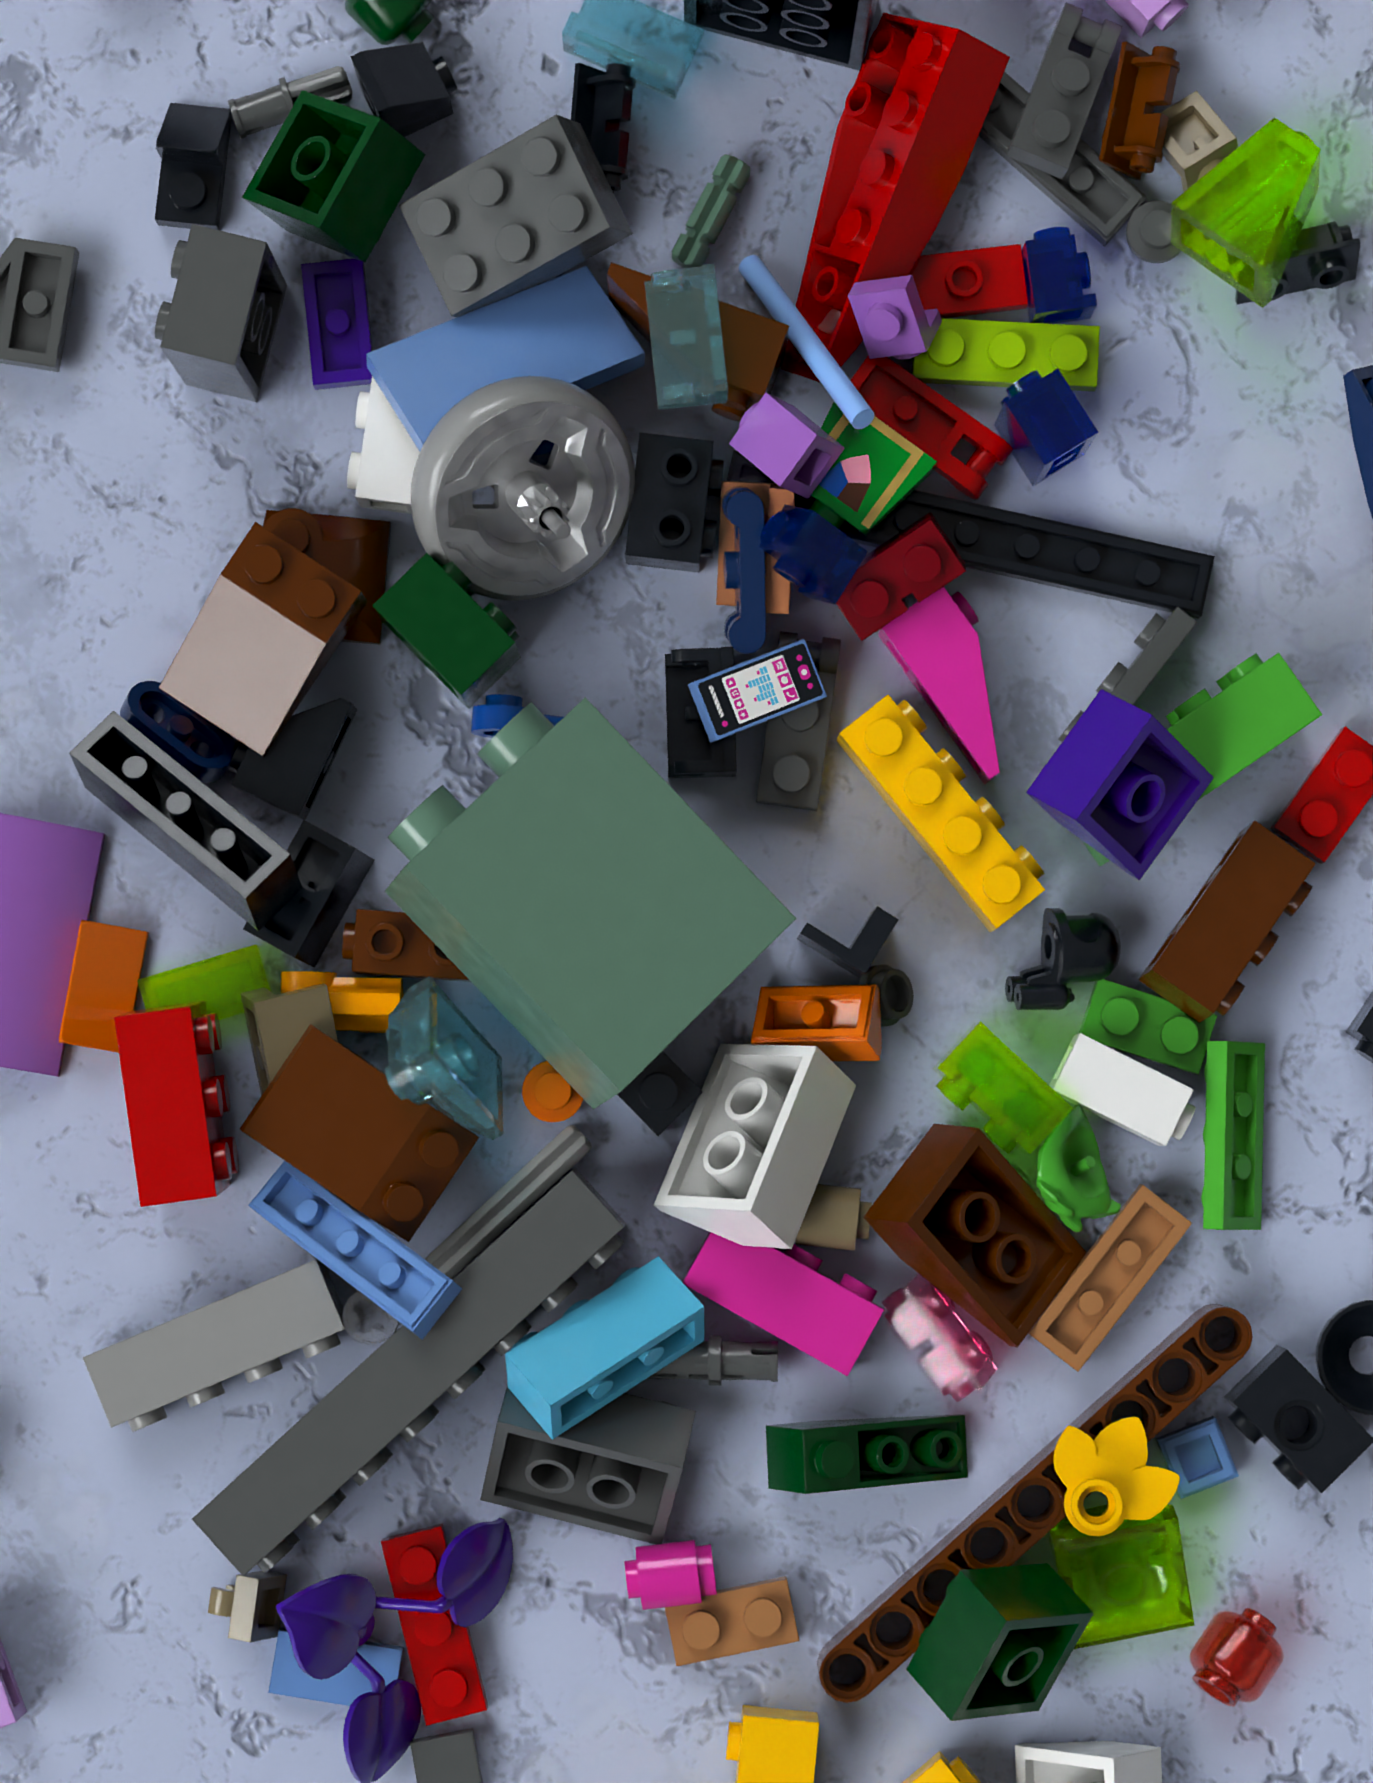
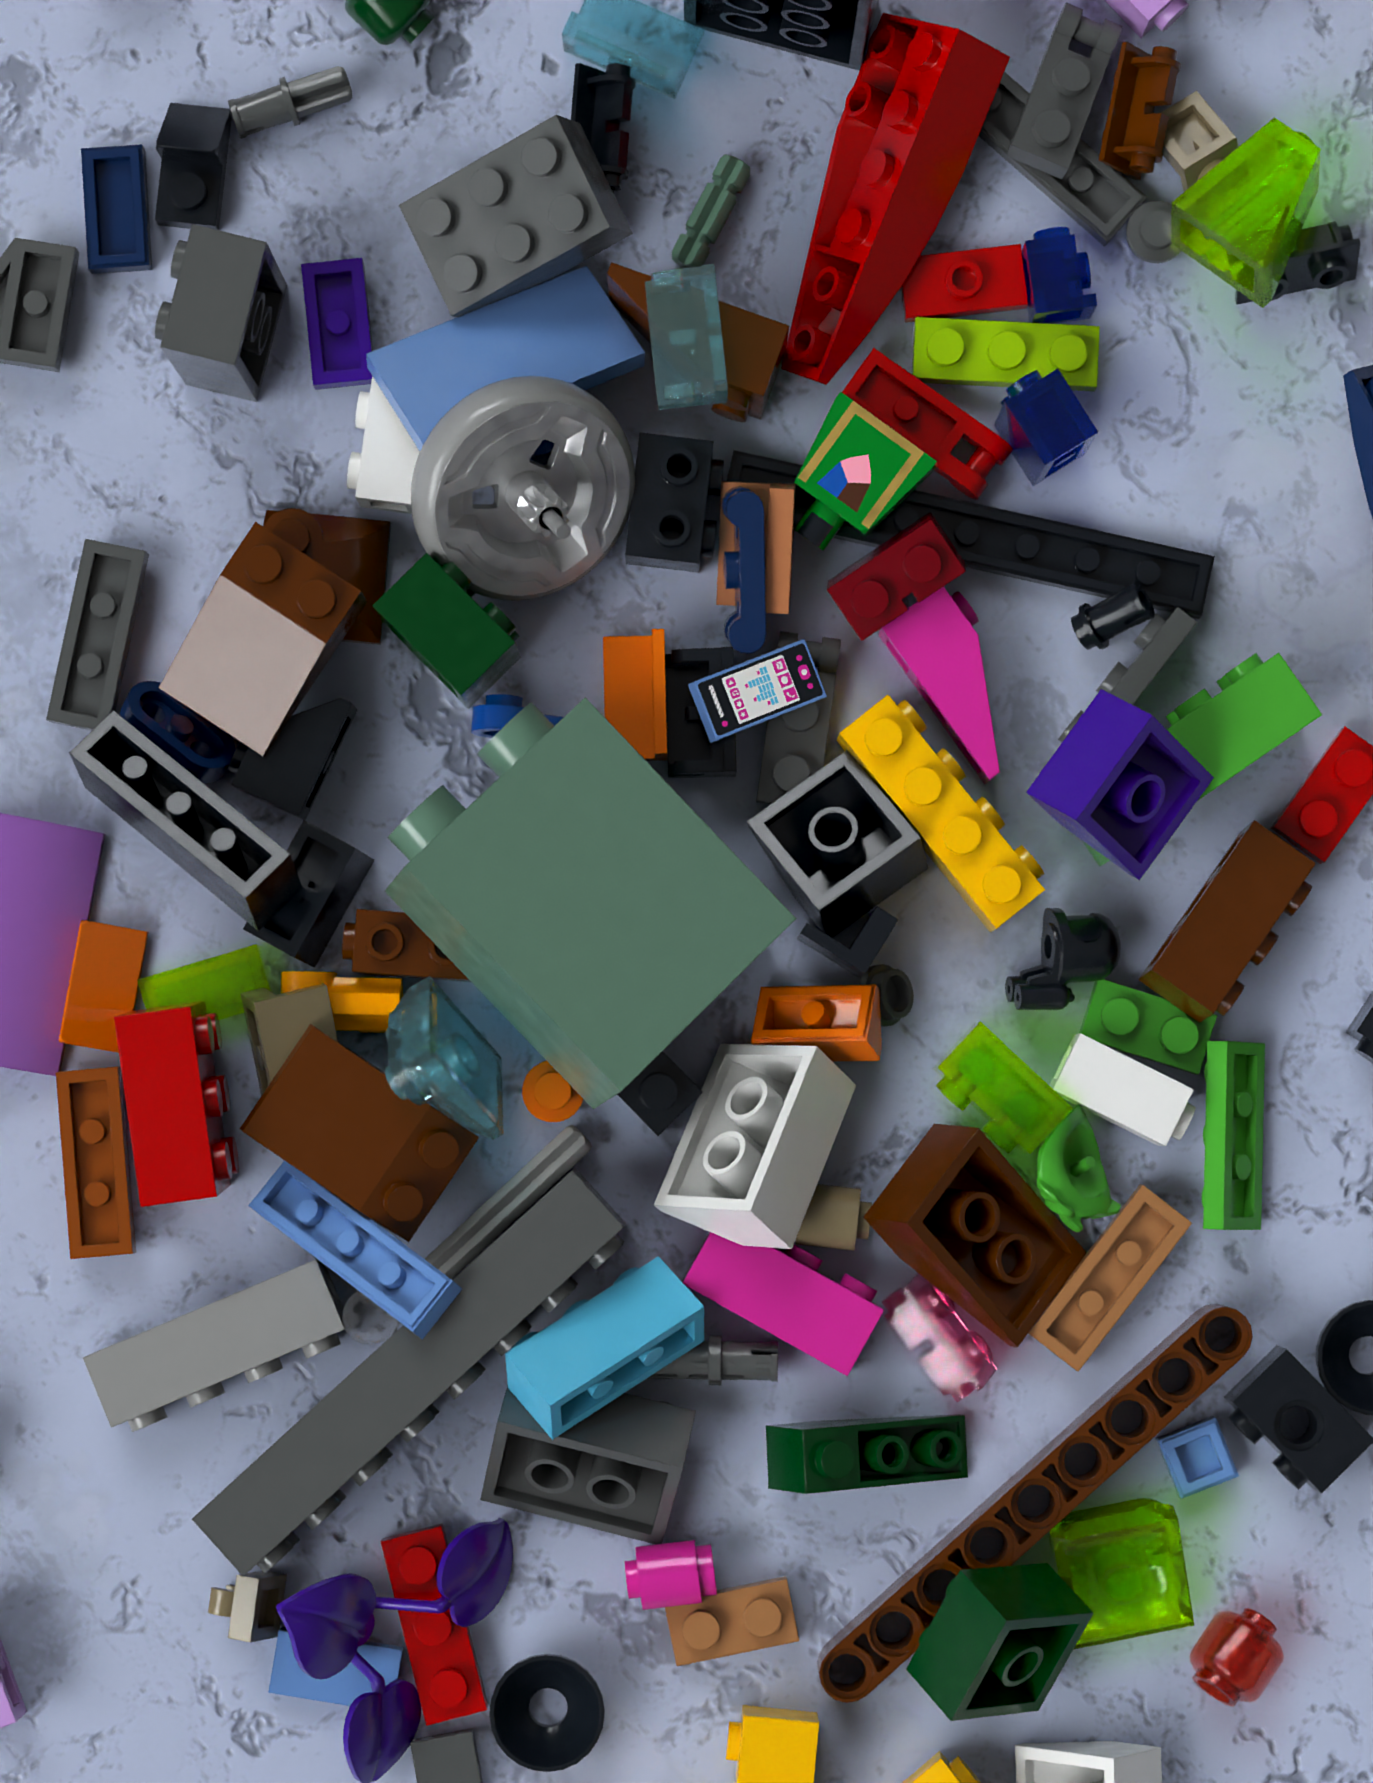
(95, 1162): none -> dark orange plate
(97, 634): none -> dark grey plate
(116, 209): none -> dark blue tile
(334, 175): dark green brick -> none
(405, 86): black slope -> none
(538, 1744): none -> black piece
(637, 691): none -> orange panel
(786, 445): medium lavender brick -> none
(807, 342): light blue bar -> none
(811, 552): clear blue brick -> none
(839, 844): none -> black slope
(893, 317): medium lavender bracket -> none
(1112, 616): none -> black pin
(1118, 1469): yellow plate -> none

